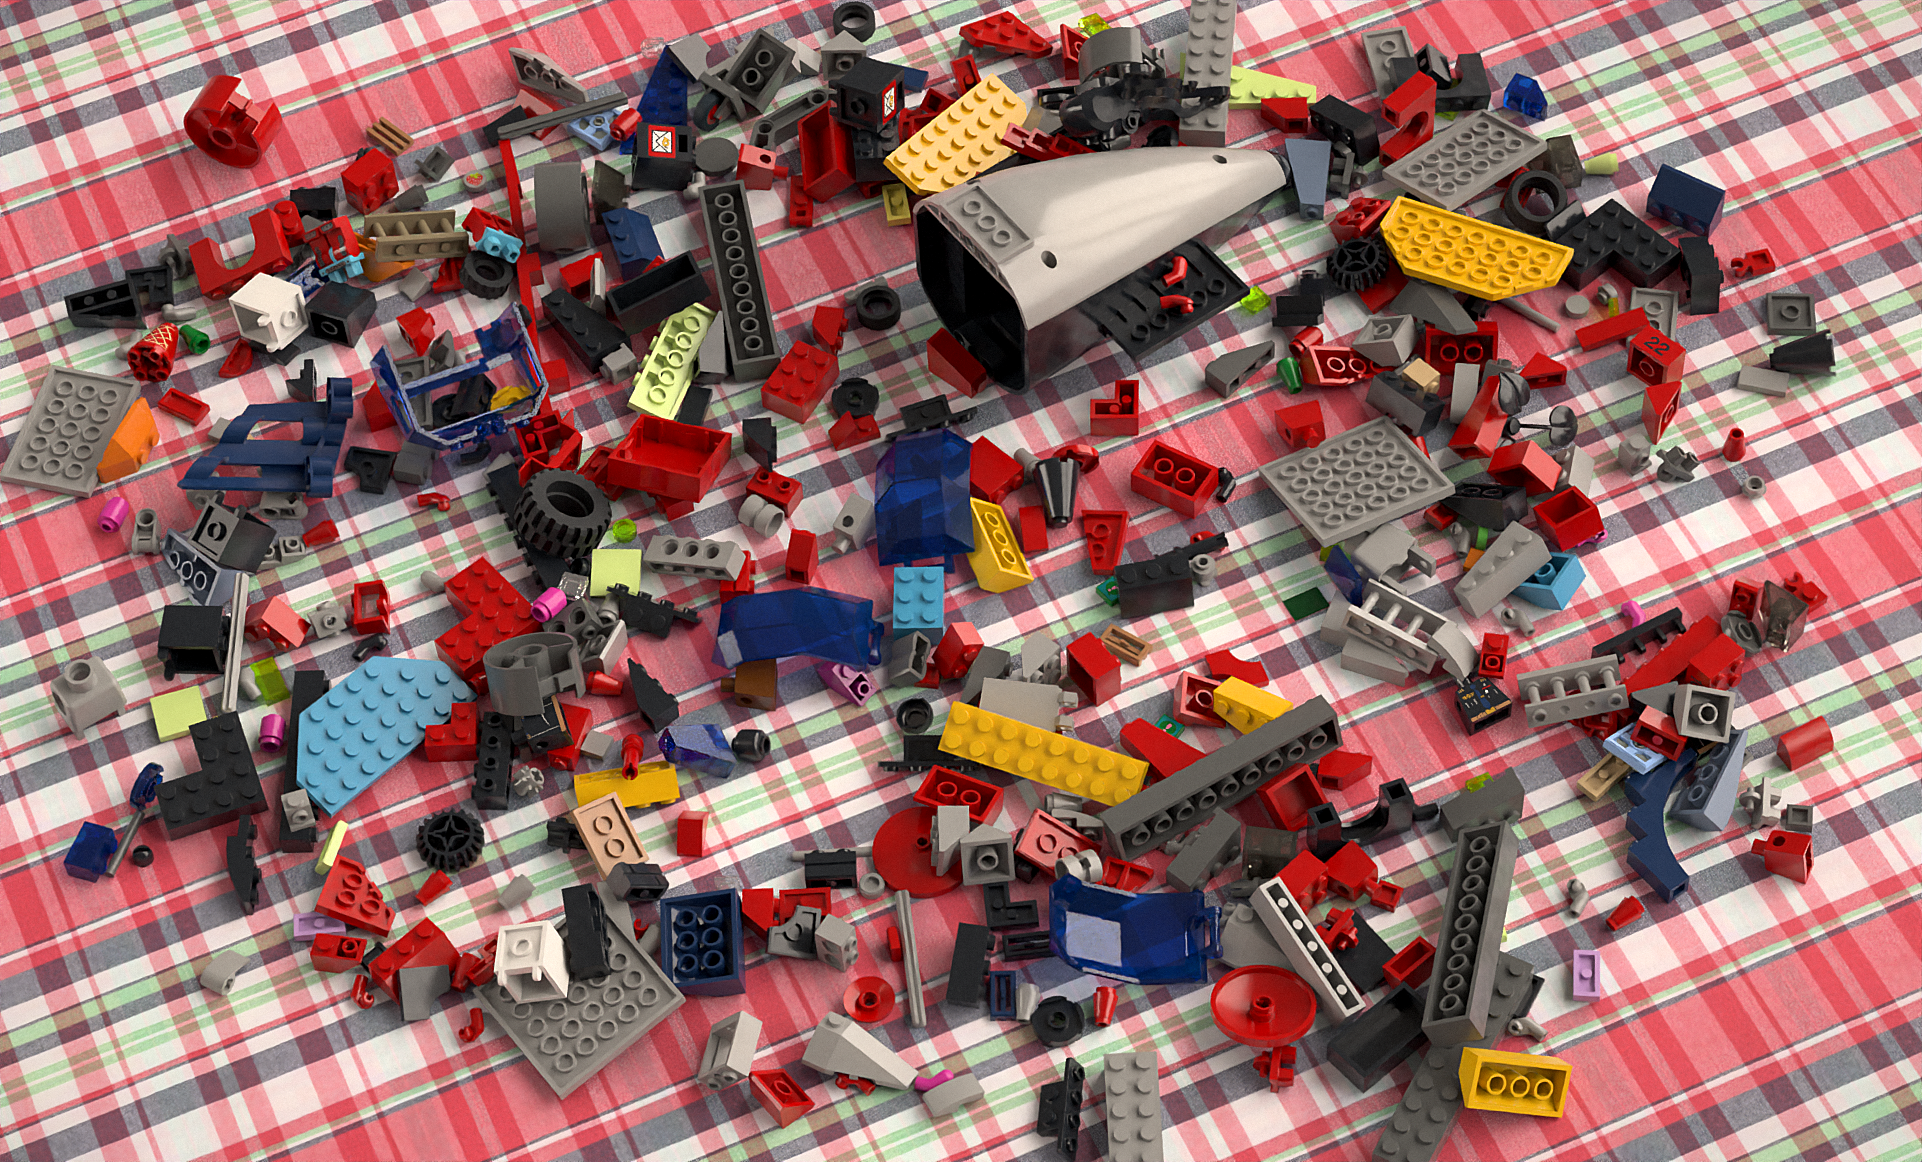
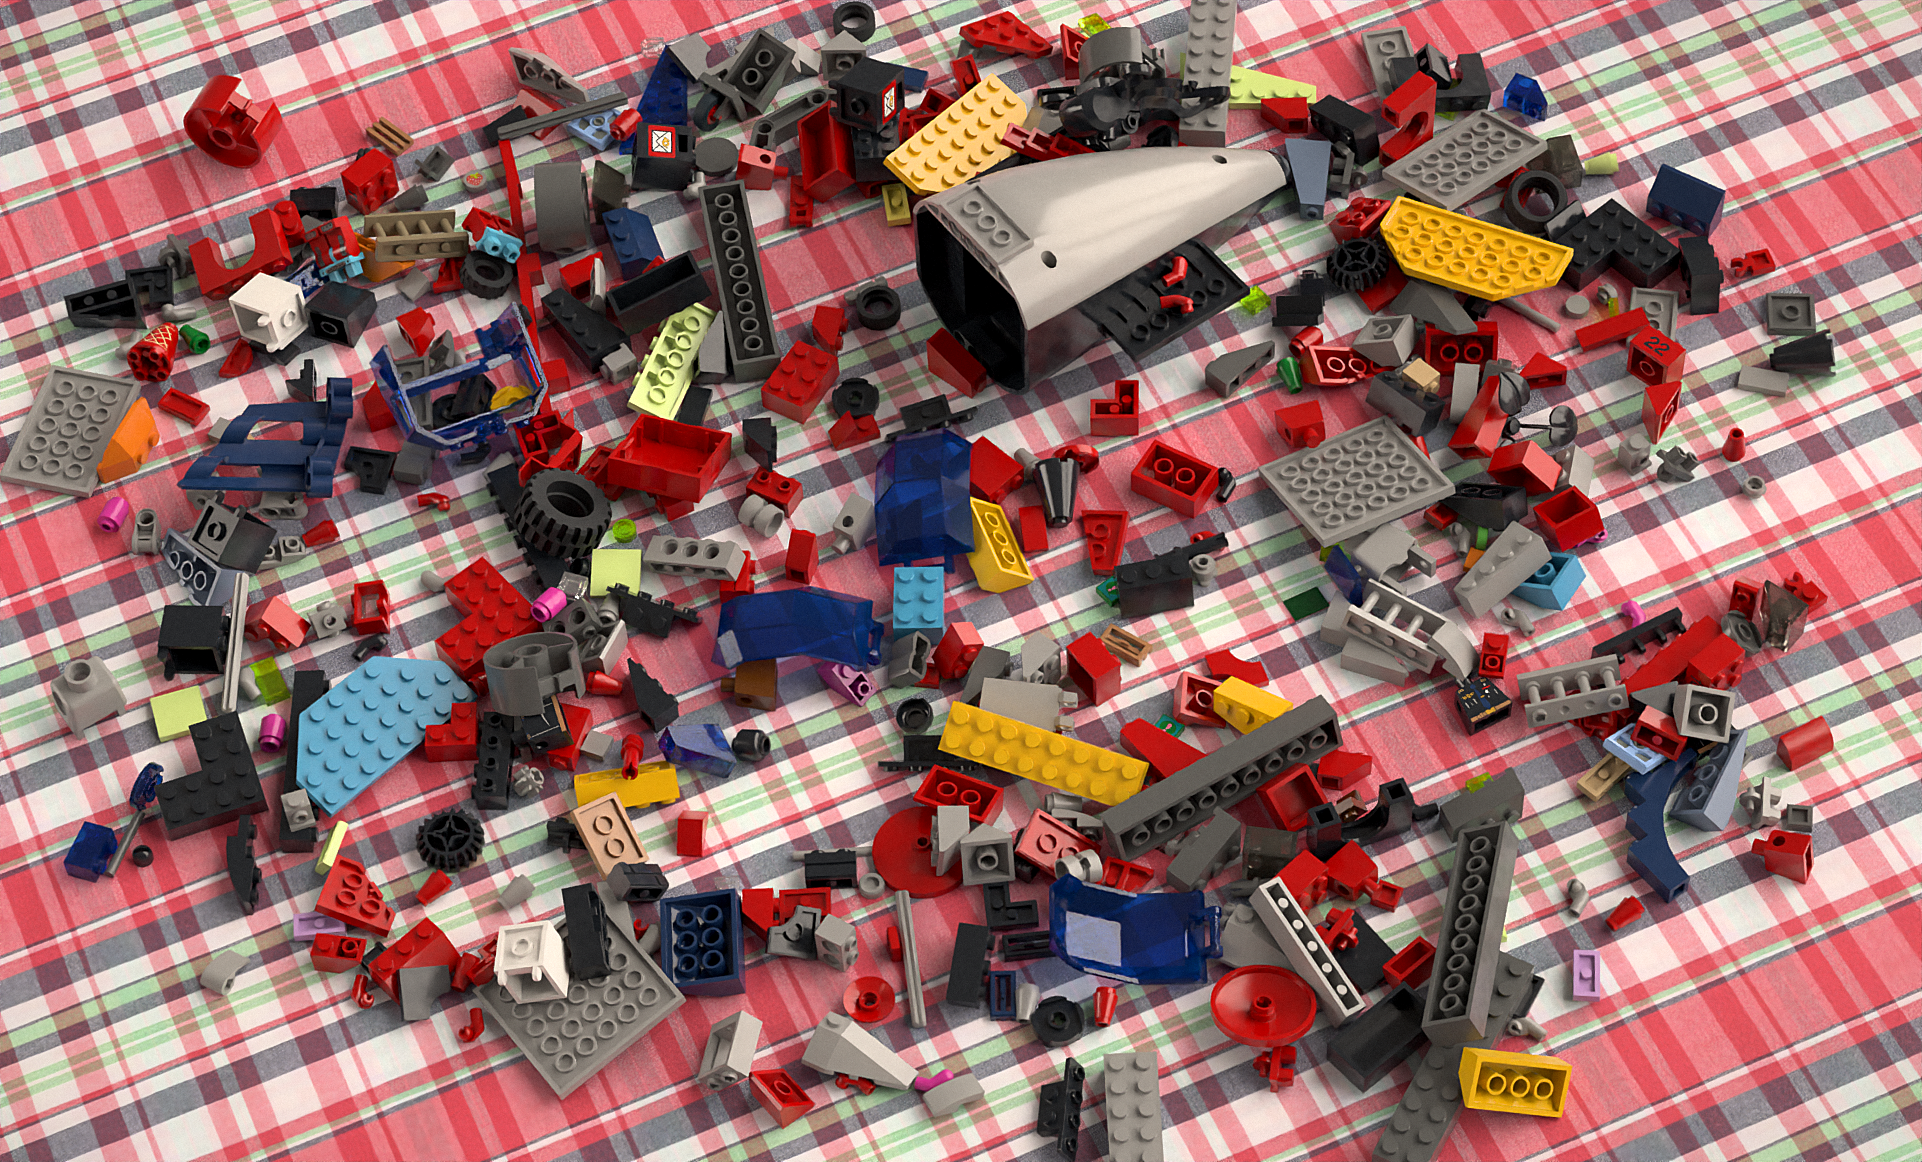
(1350, 807): none -> reddish brown bracket

